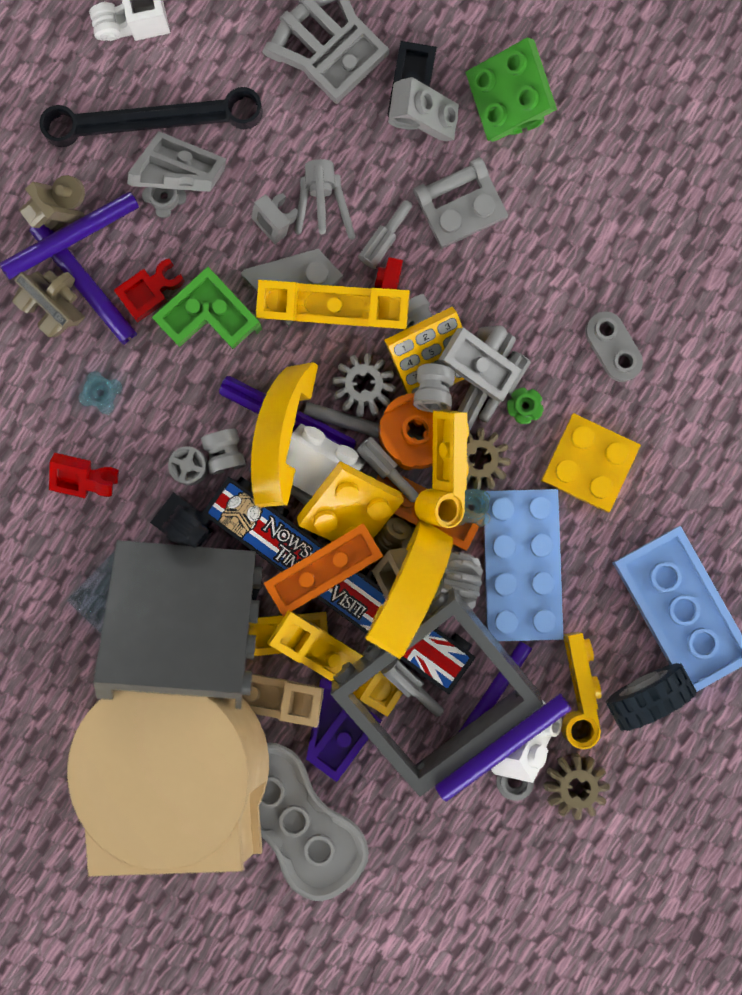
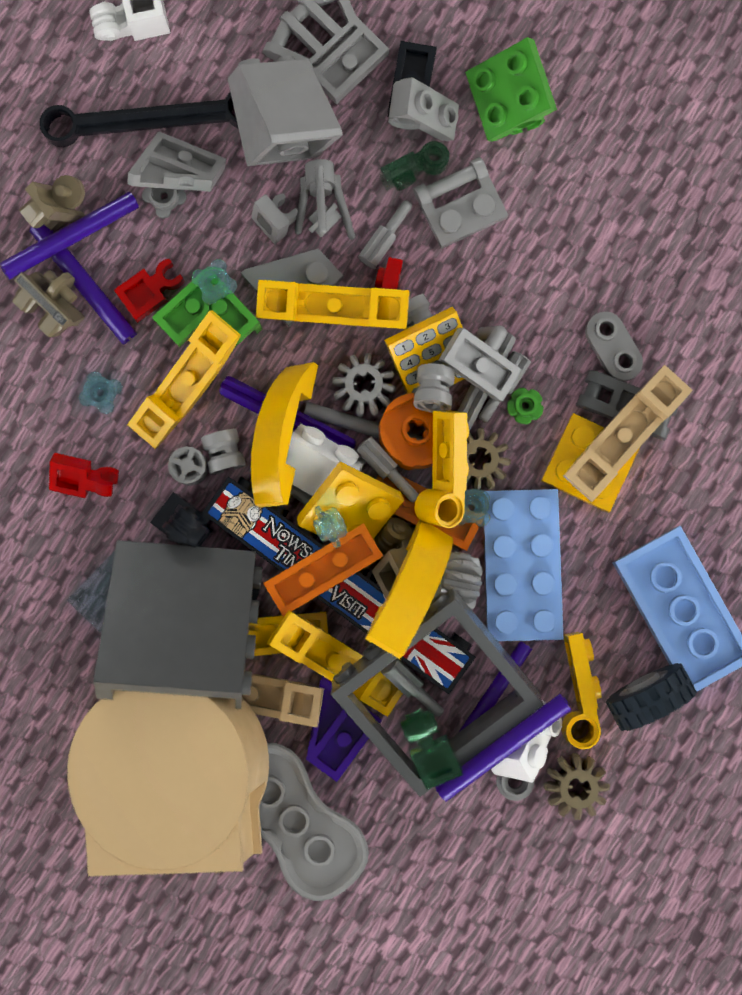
(186, 381): none -> yellow slope
(210, 292): none -> clear light blue plate
(281, 111): none -> light grey slope
(330, 525): none -> clear light blue plate
(332, 217): none -> light grey plate
(402, 171): none -> clear green plate
(432, 758): none -> clear green plate
(621, 395): none -> dark grey plate
(627, 433): none -> tan slope

